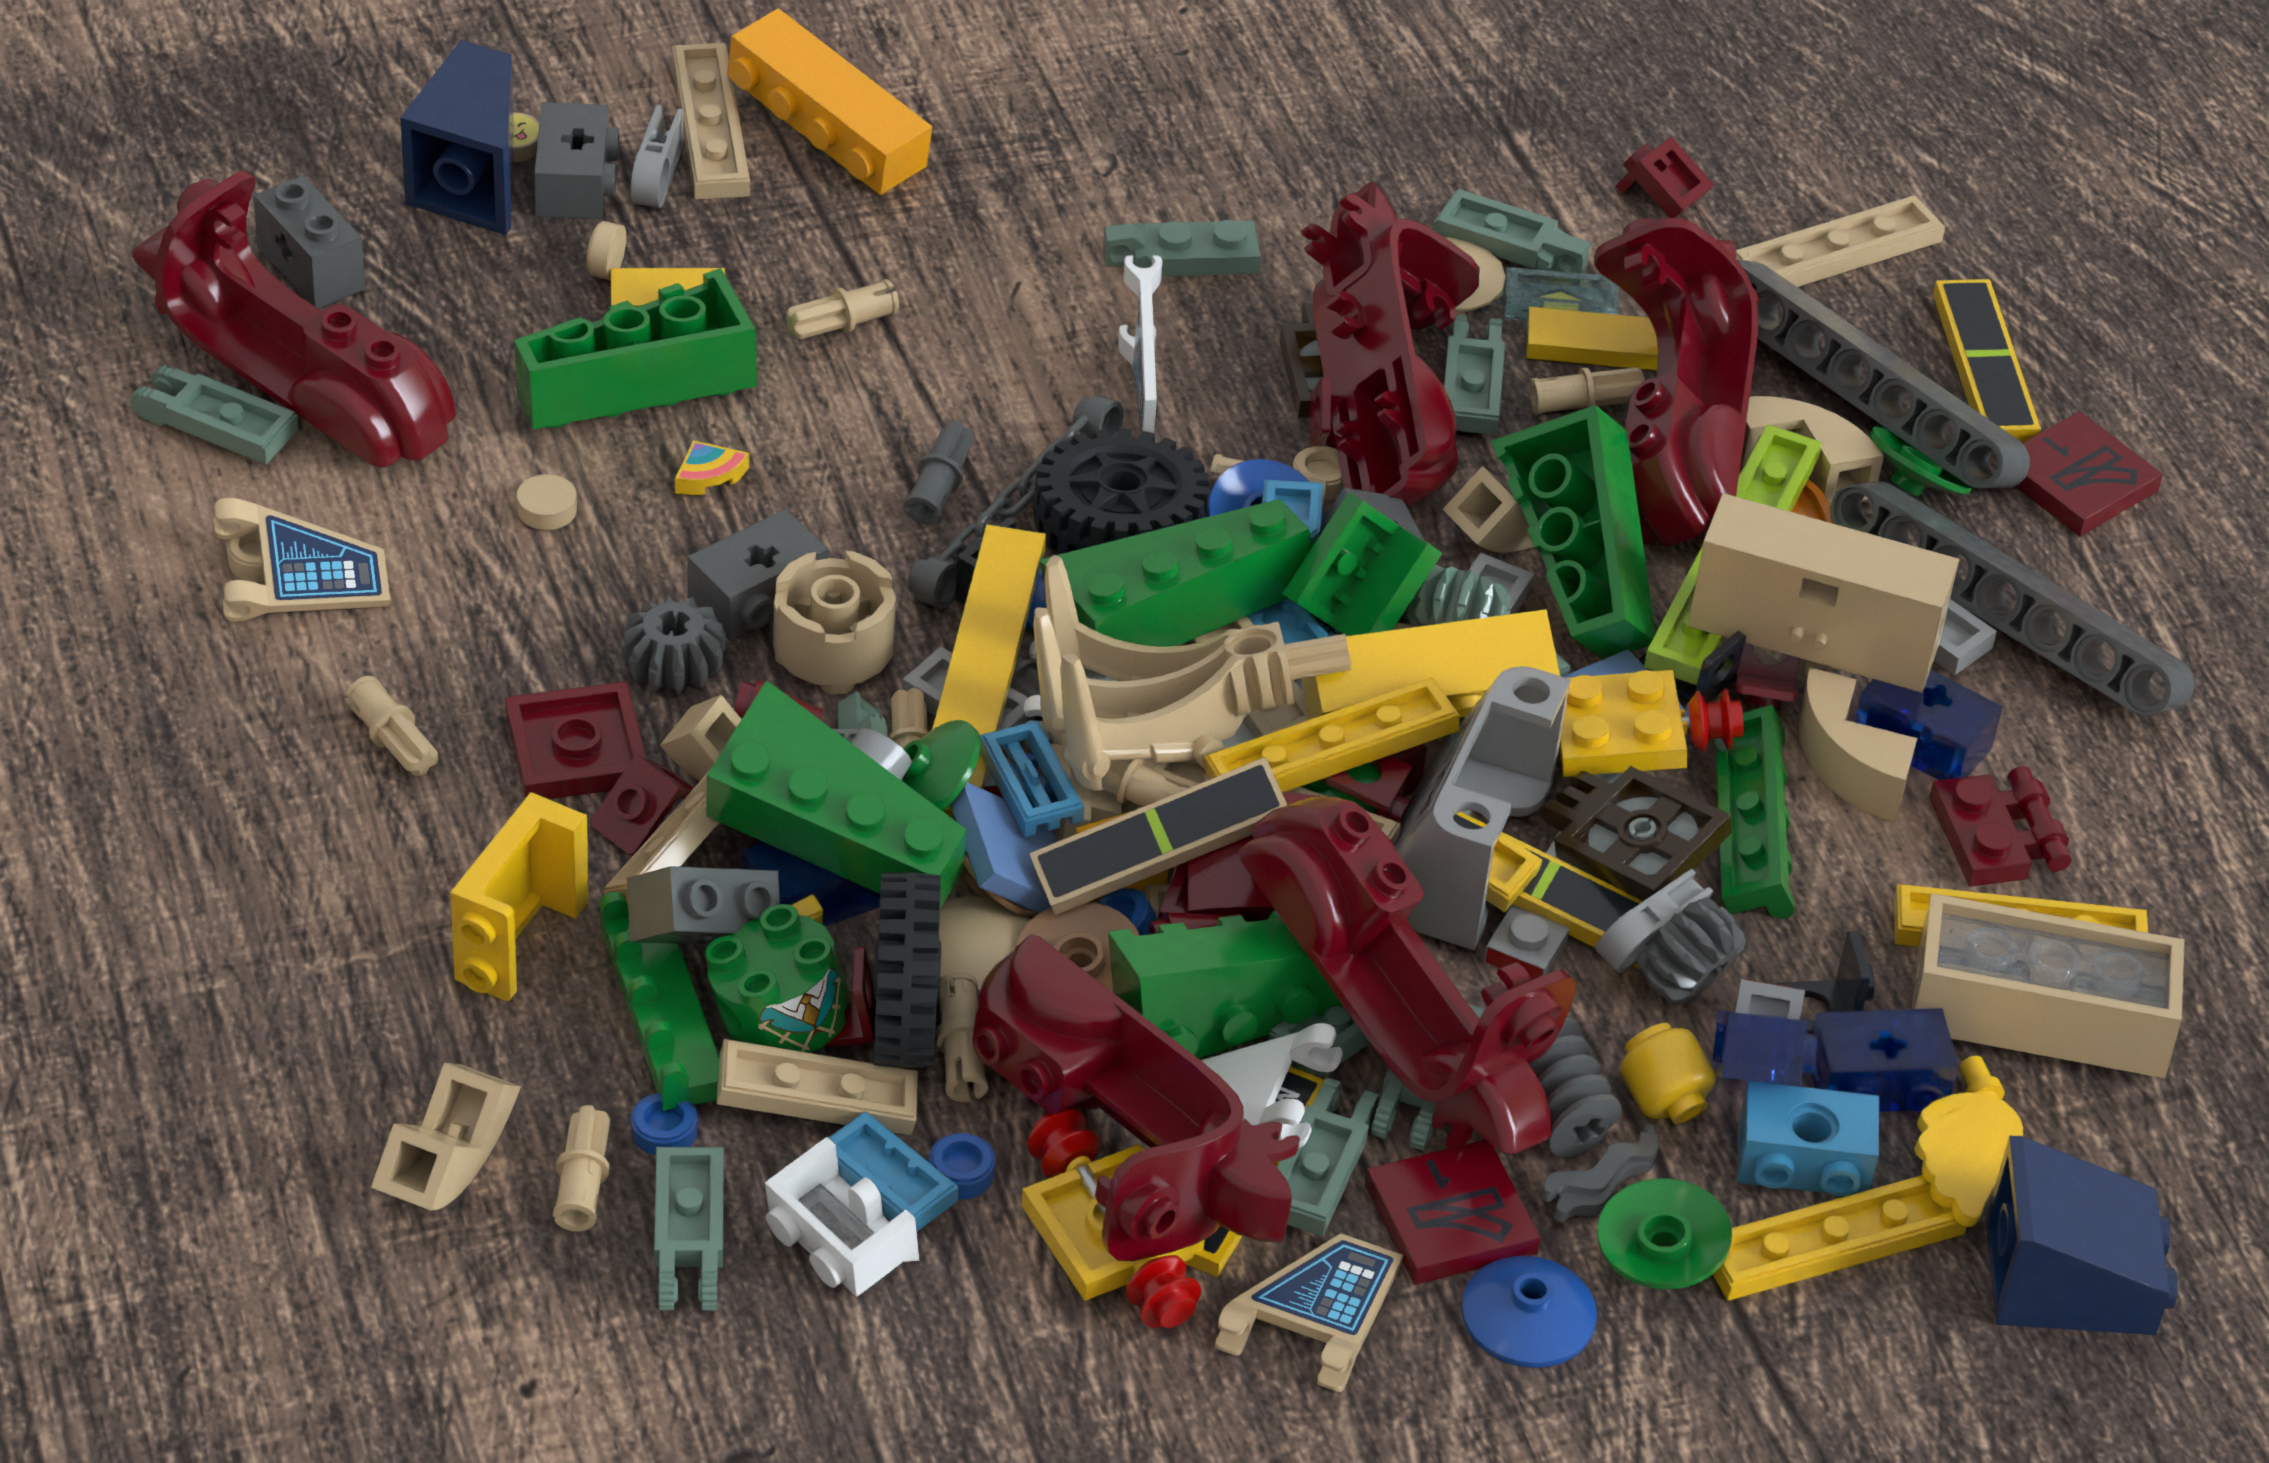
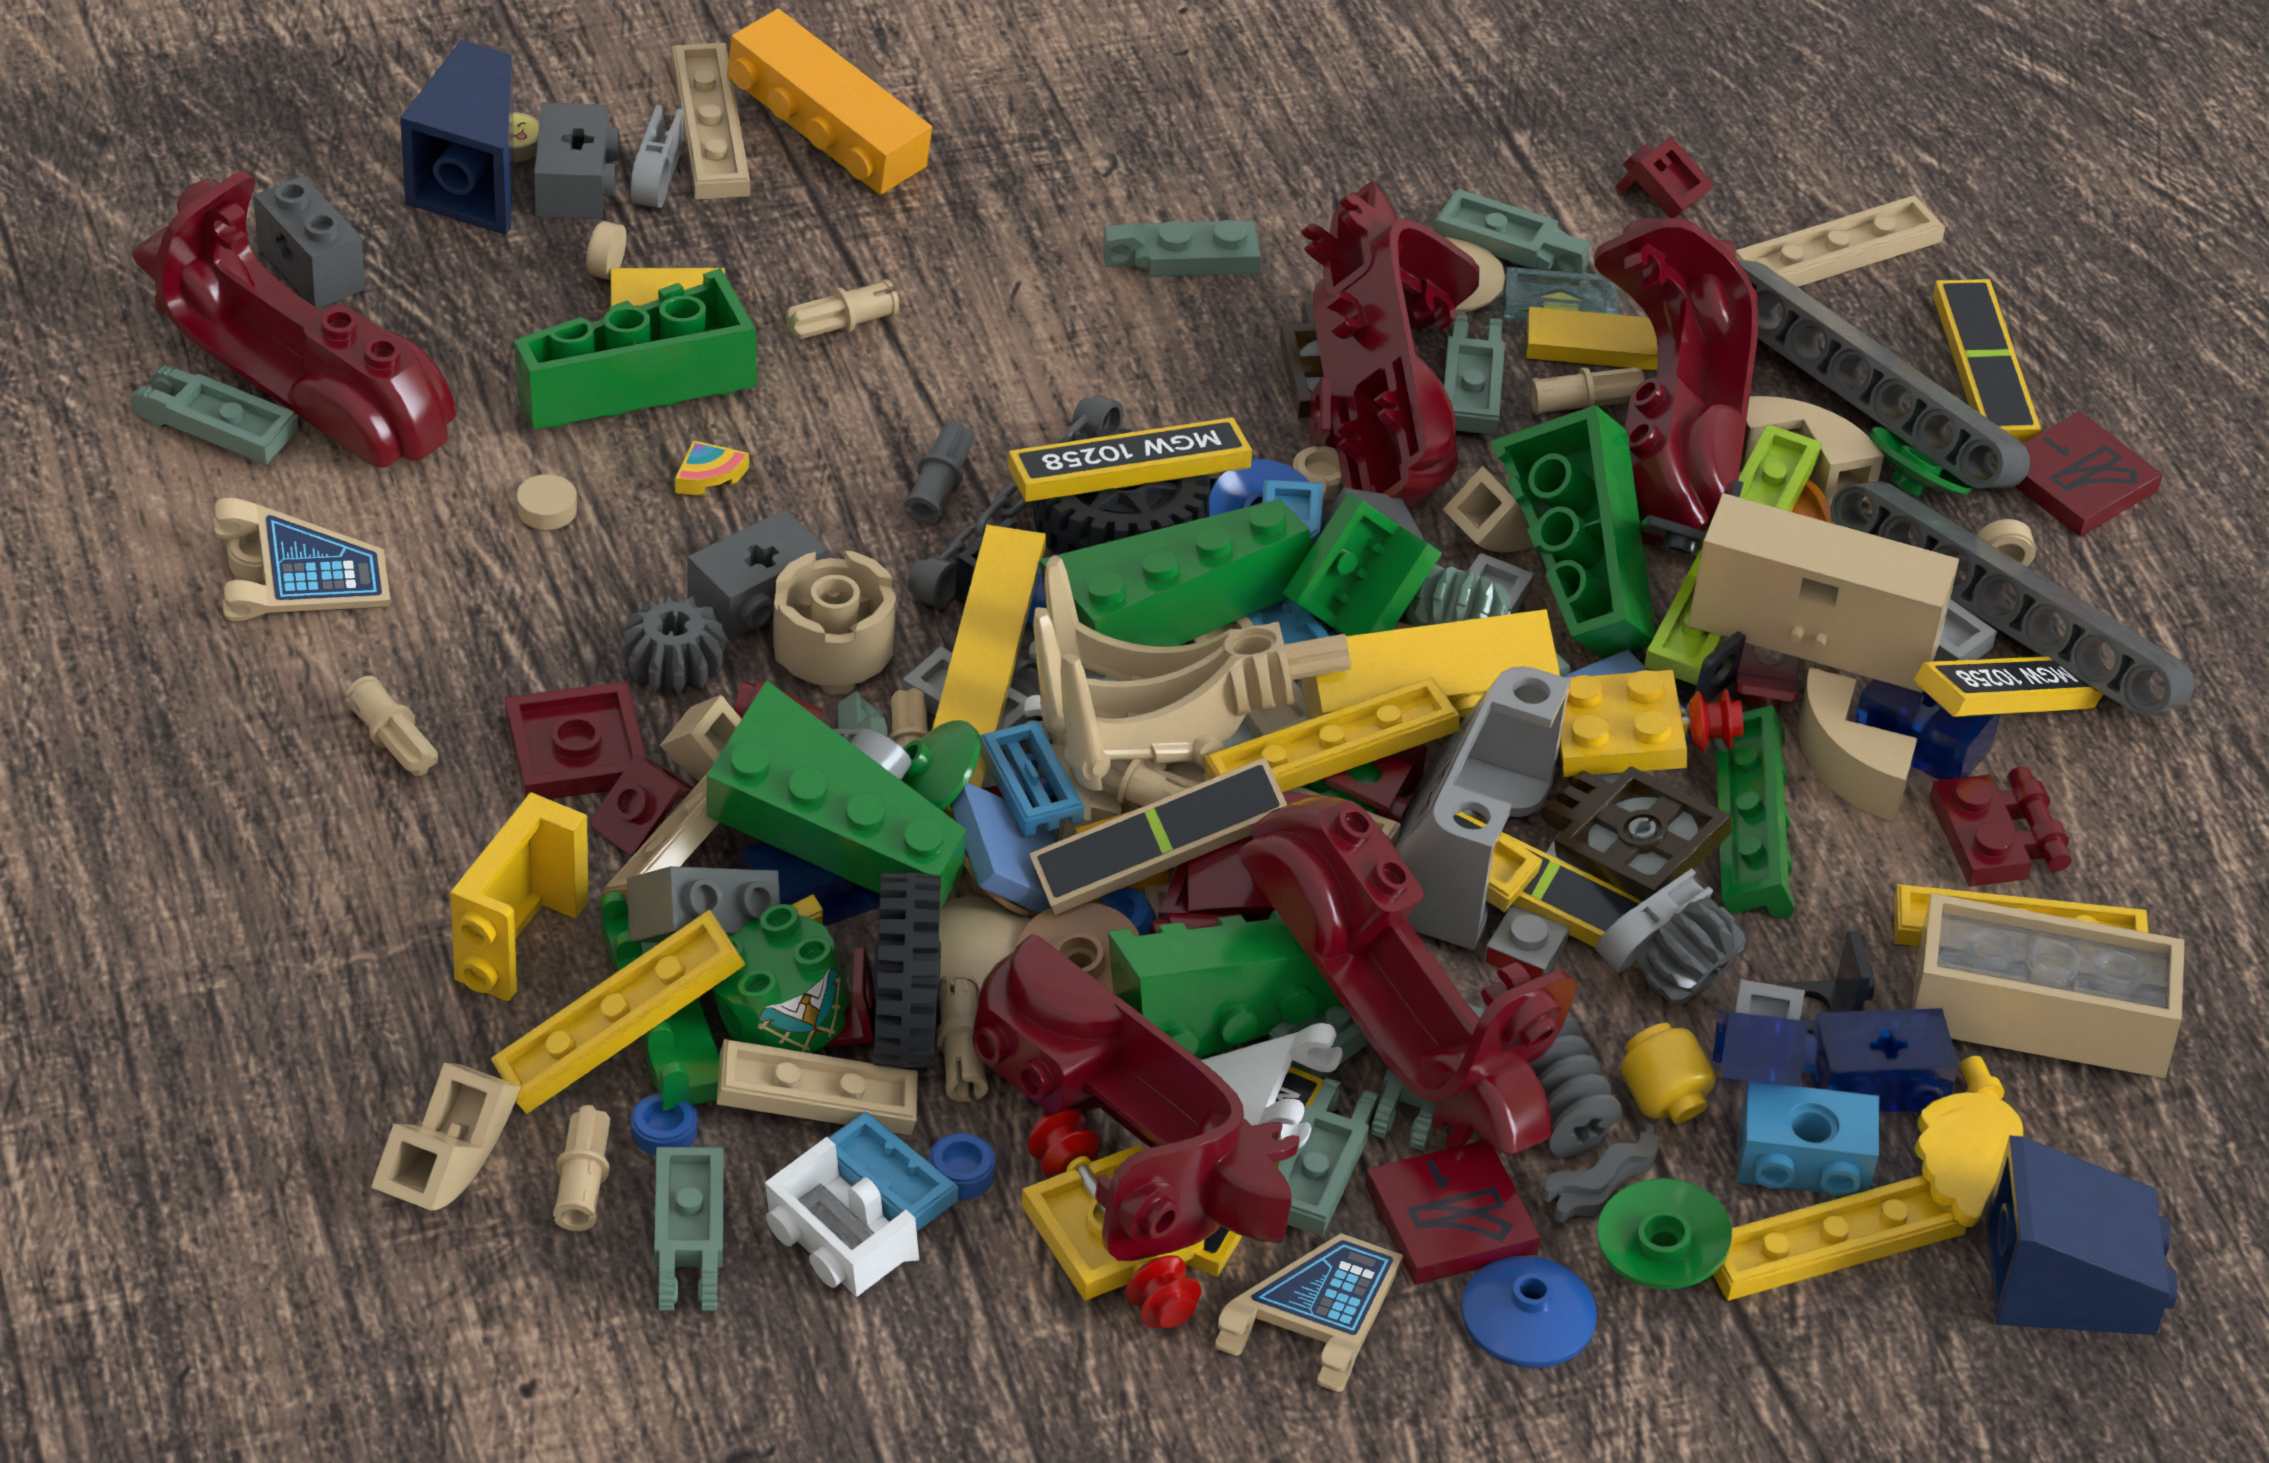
(618, 1011): none -> yellow tile
(1129, 459): none -> tile
(1141, 349): white flag -> none
(1681, 537): none -> black bracket
(2004, 686): none -> tile
(2011, 538): none -> tan tile

